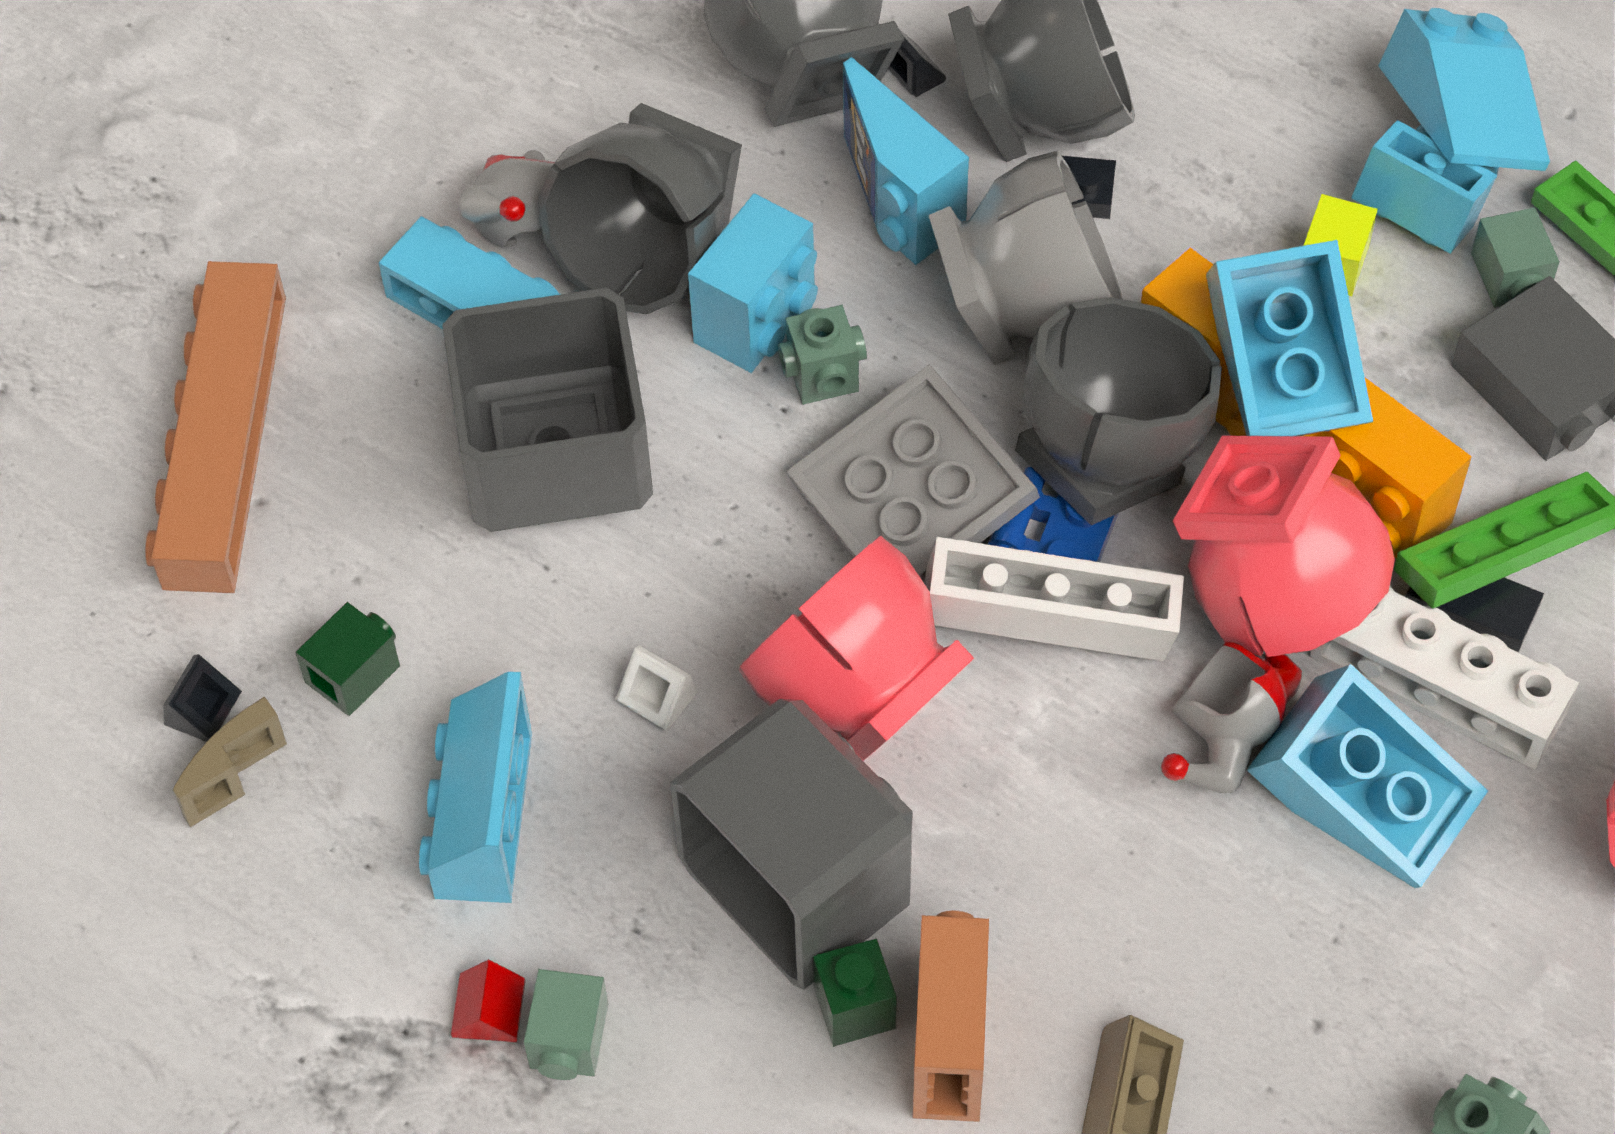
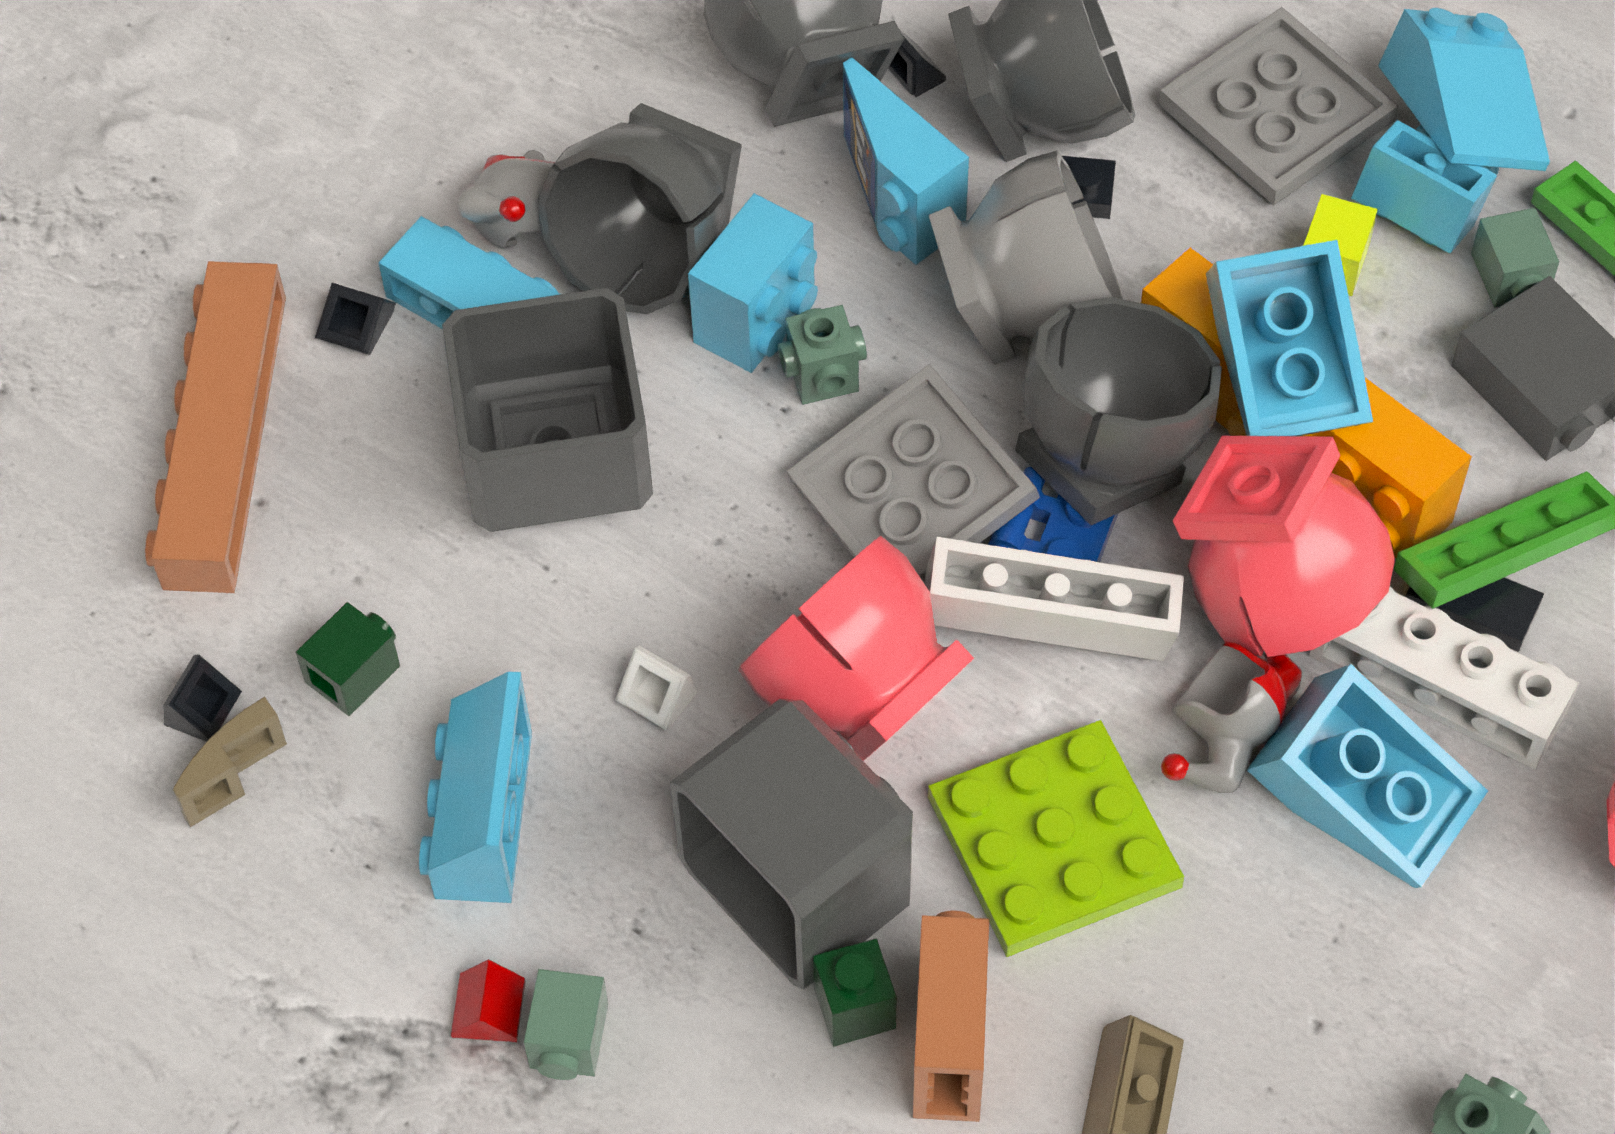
(354, 318): none -> black slope
(1054, 838): none -> lime plate
(1278, 105): none -> light grey plate

